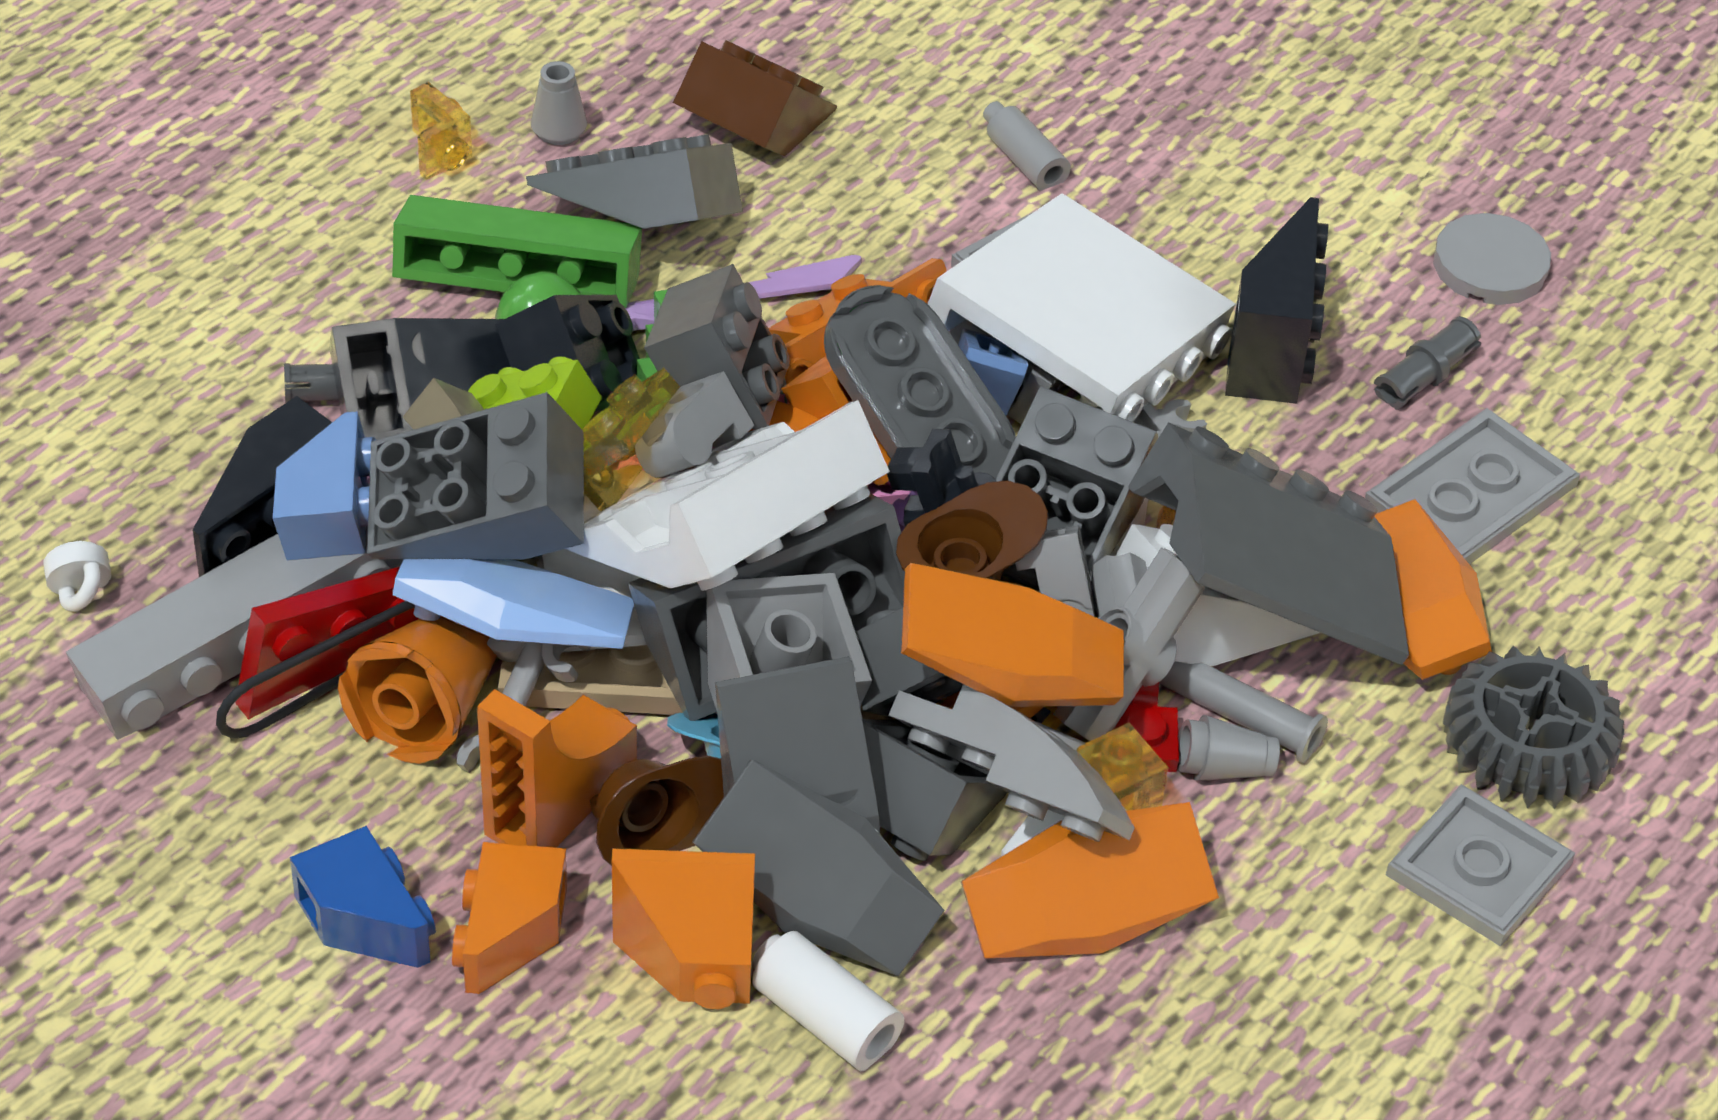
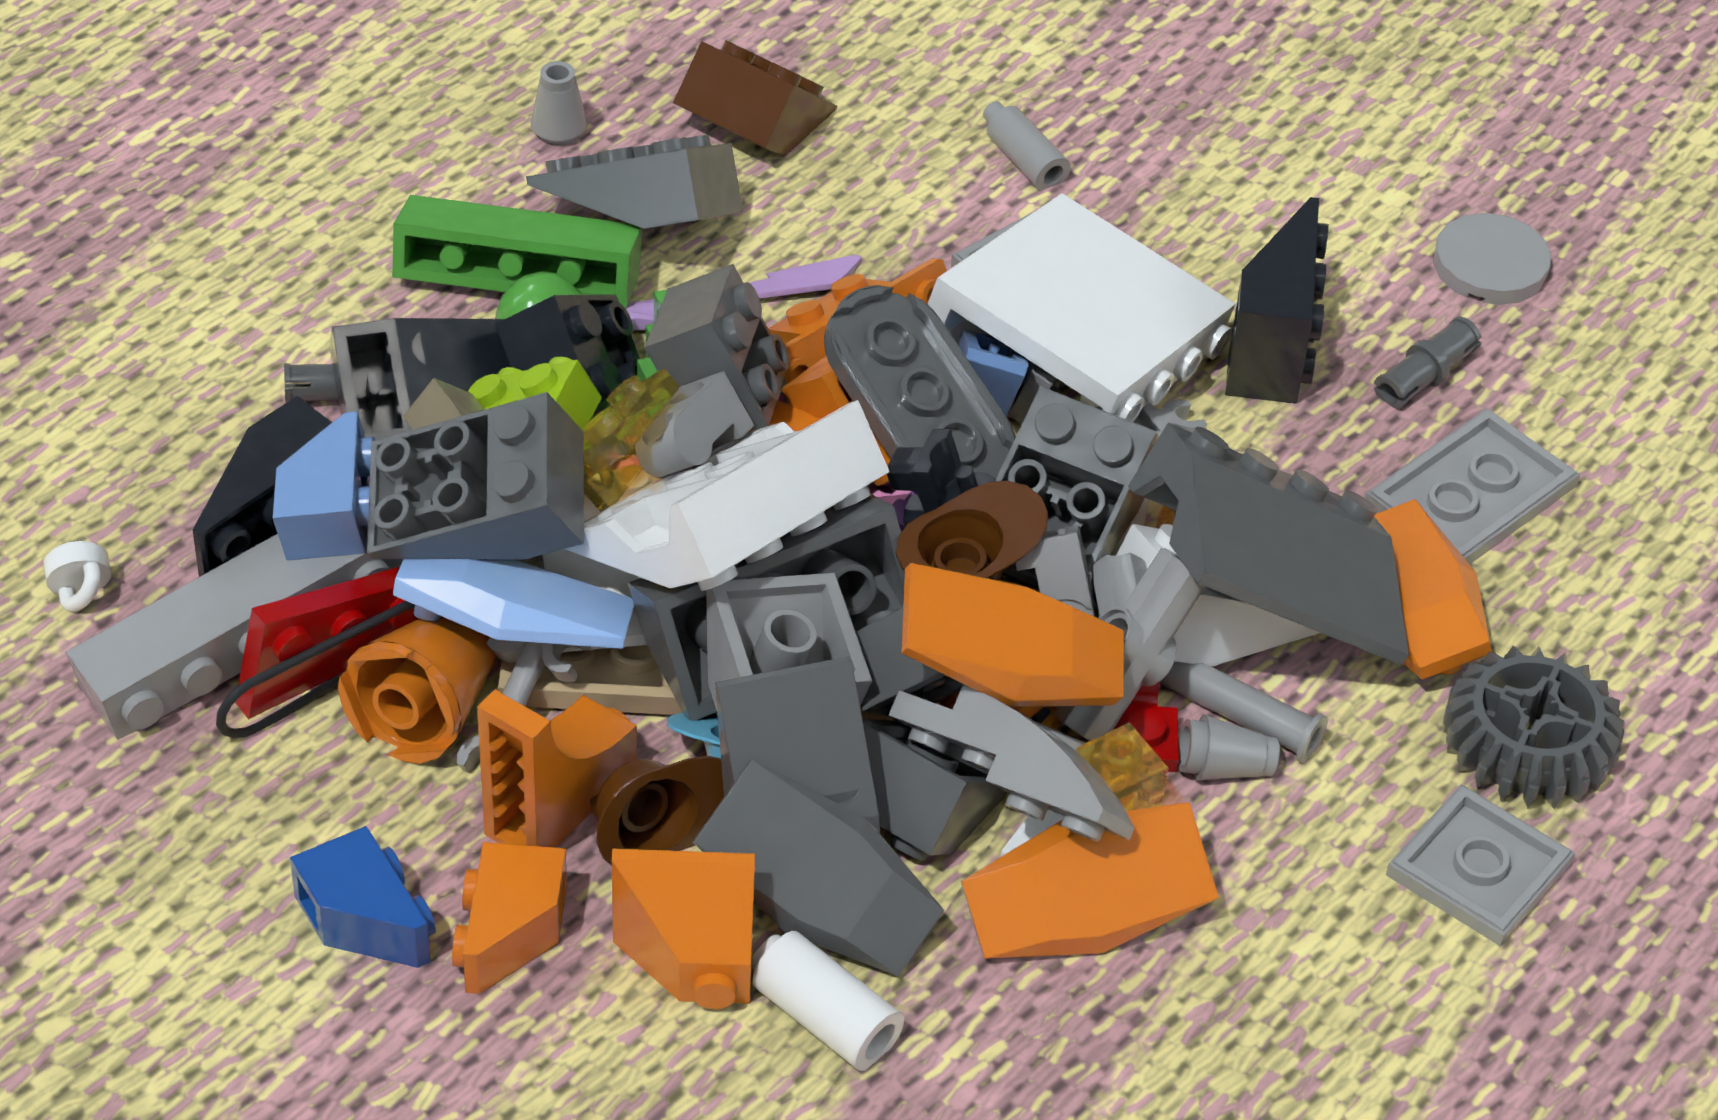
(441, 131): clear yellow bracket -> none

